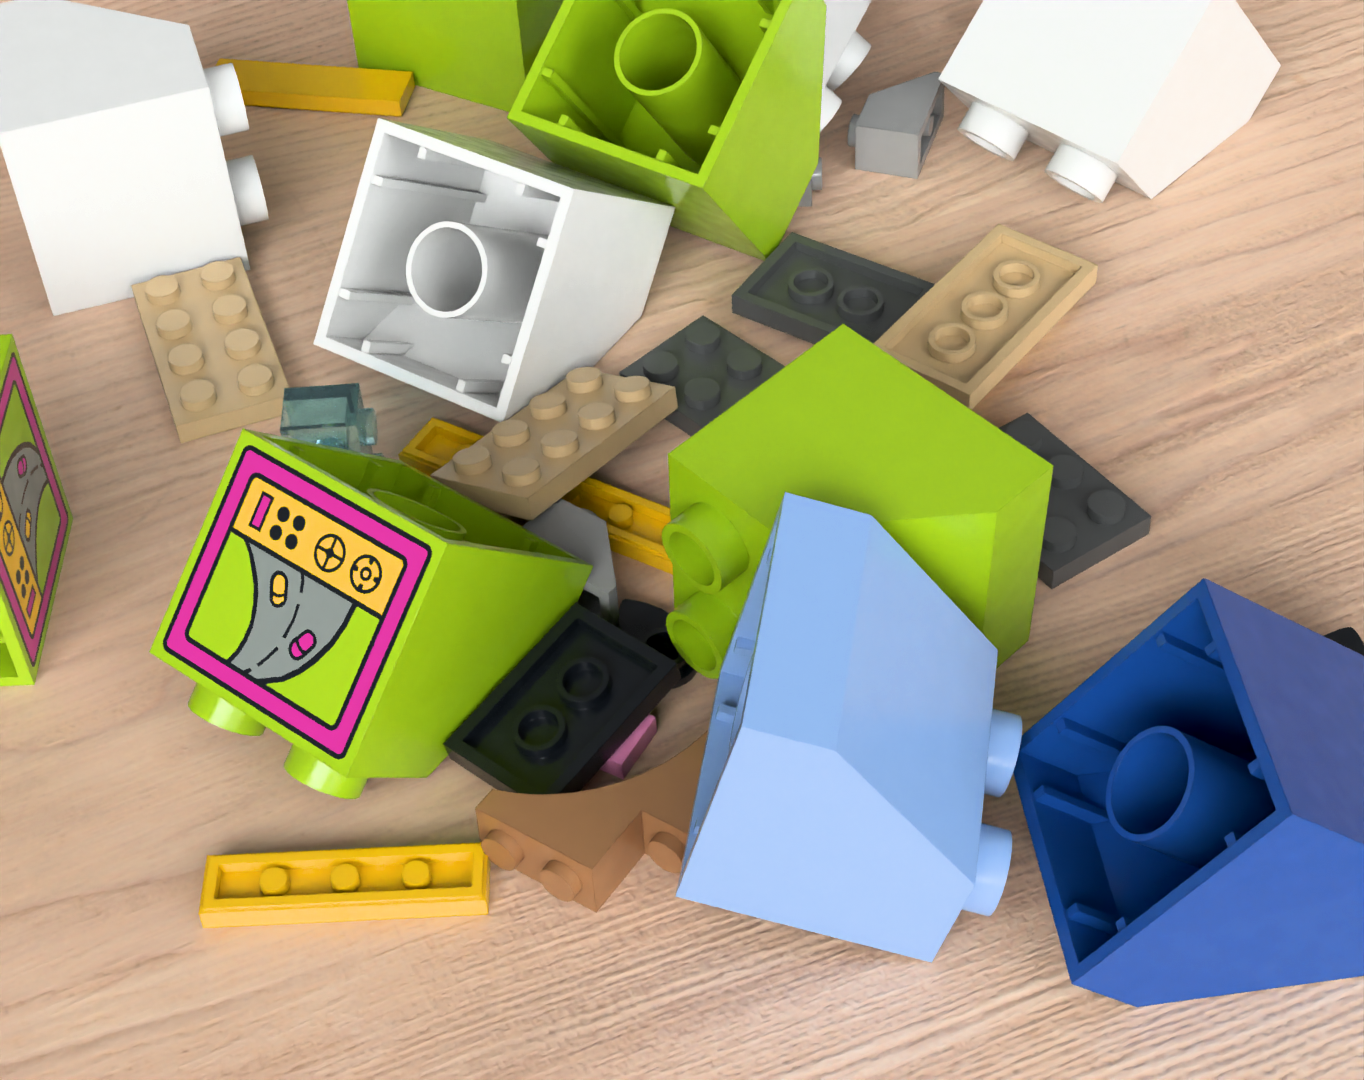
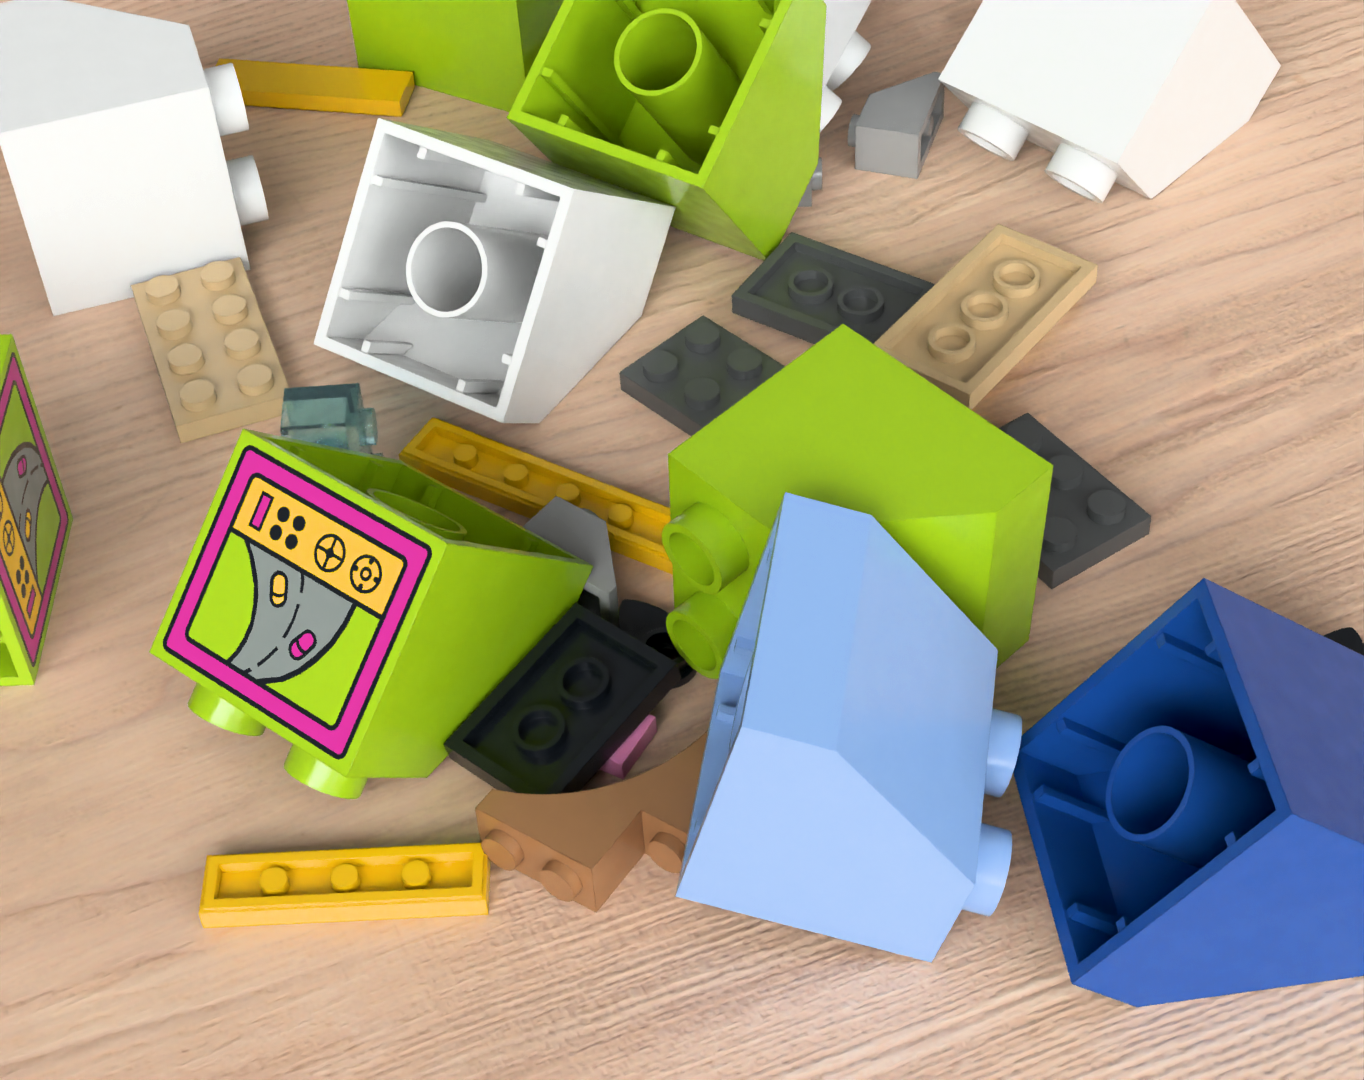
(557, 441): tan plate -> none

